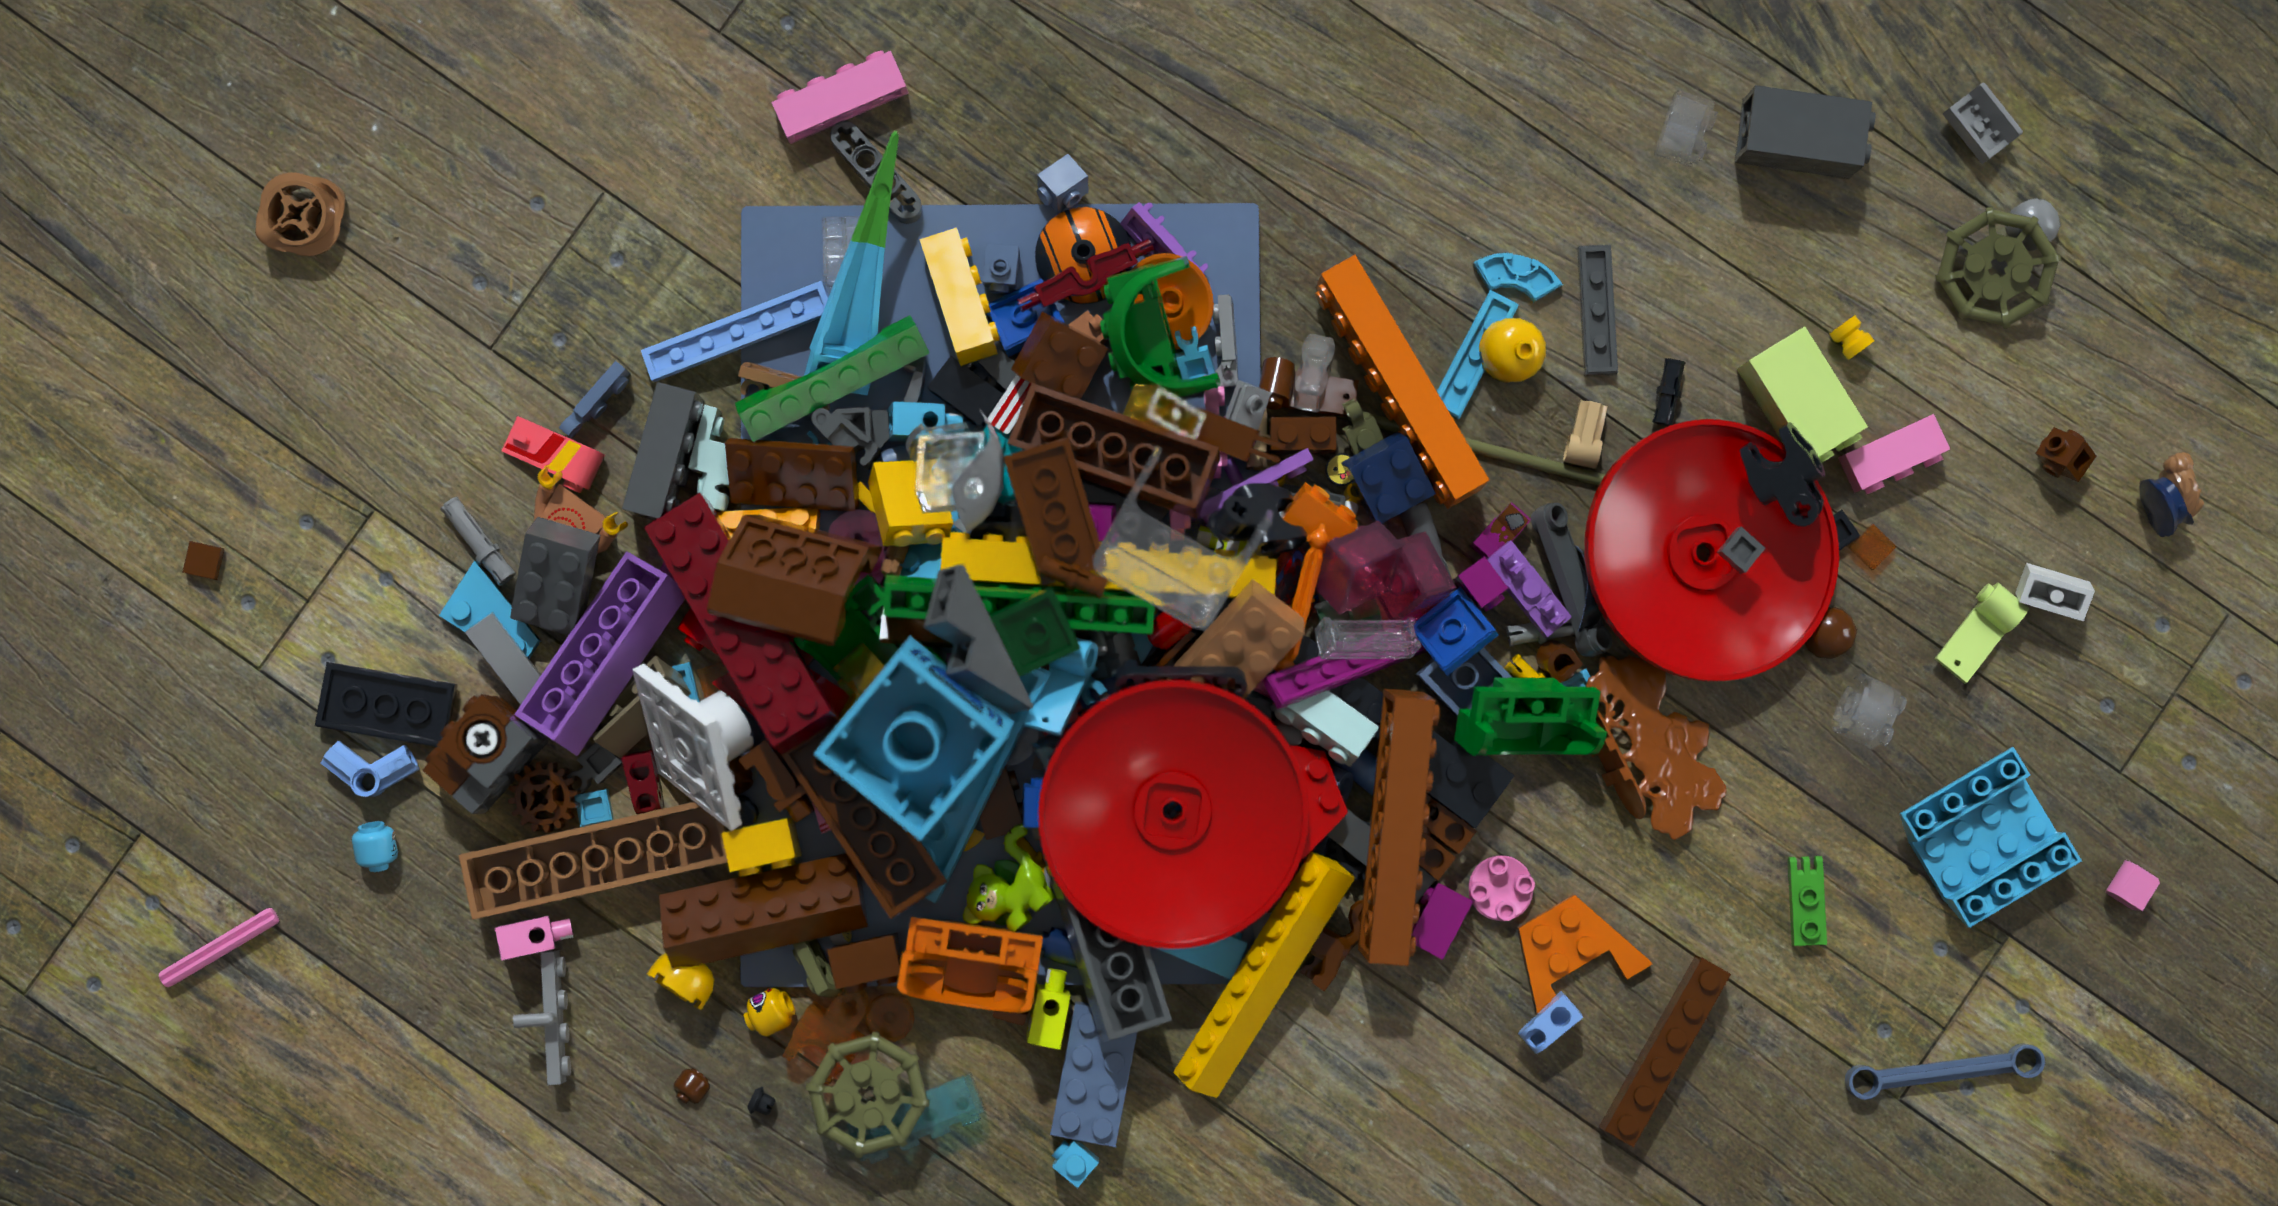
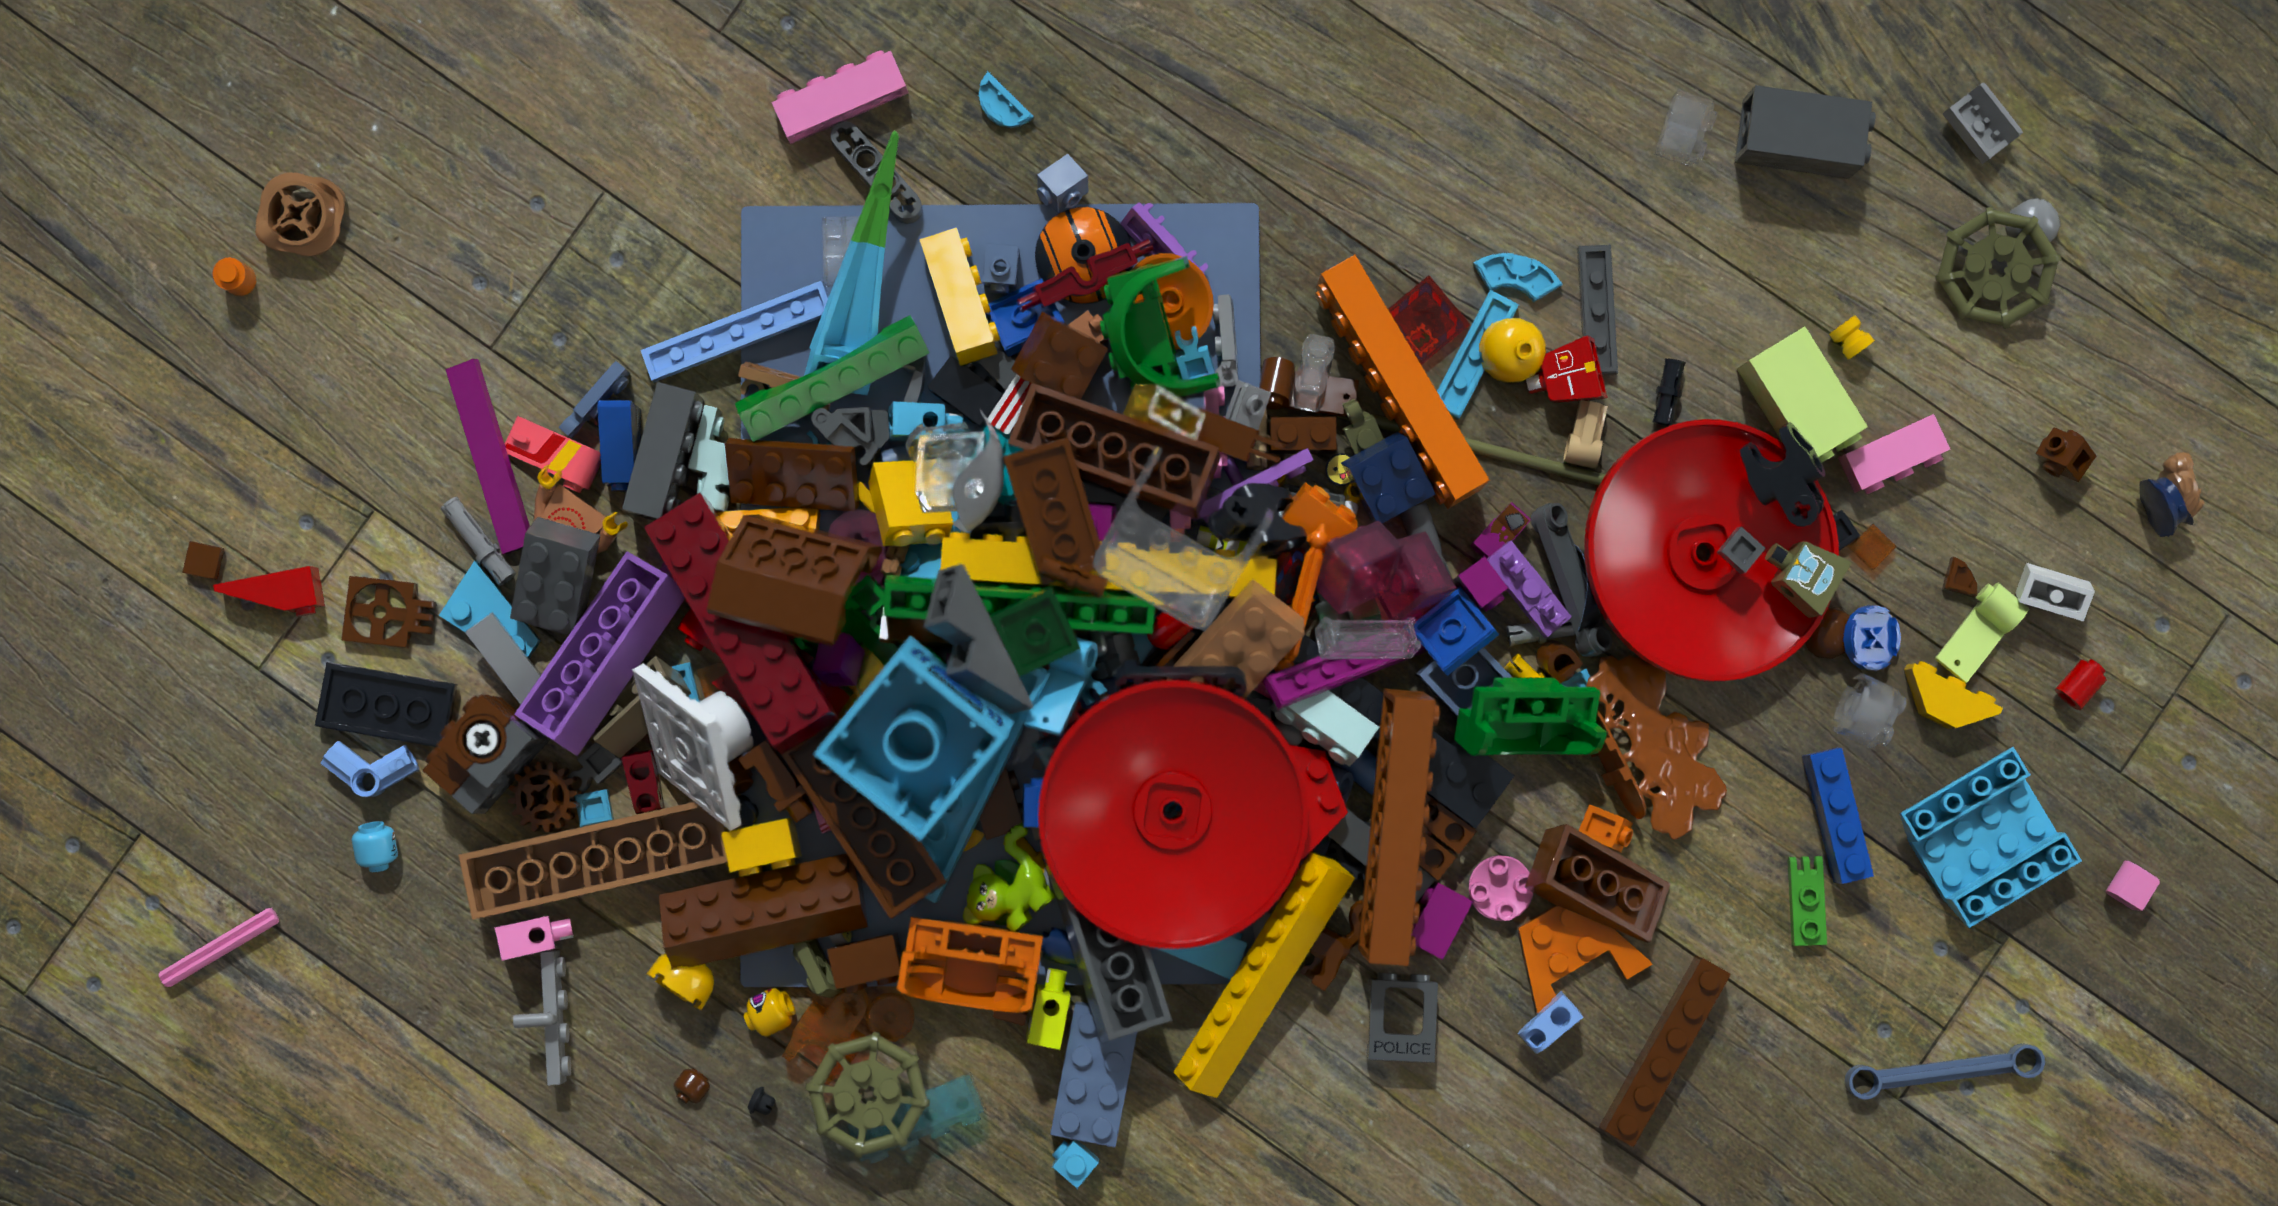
(234, 276): none -> orange brick
(288, 590): none -> red slope
(410, 615): none -> reddish brown piece
(489, 454): none -> magenta tile
(619, 441): none -> blue slope
(840, 663): none -> magenta brick
(1001, 105): none -> medium azure tile
(1402, 1046): none -> dark grey window
(1427, 319): none -> clear red tile
(1570, 373): none -> red torso
(1597, 882): none -> reddish brown slope
(1607, 828): none -> orange bracket
(1807, 575): none -> olive torso
(1838, 816): none -> blue brick
(1871, 637): none -> tile
(1947, 699): none -> yellow slope
(1960, 578): none -> reddish brown tile
(2081, 683): none -> red brick

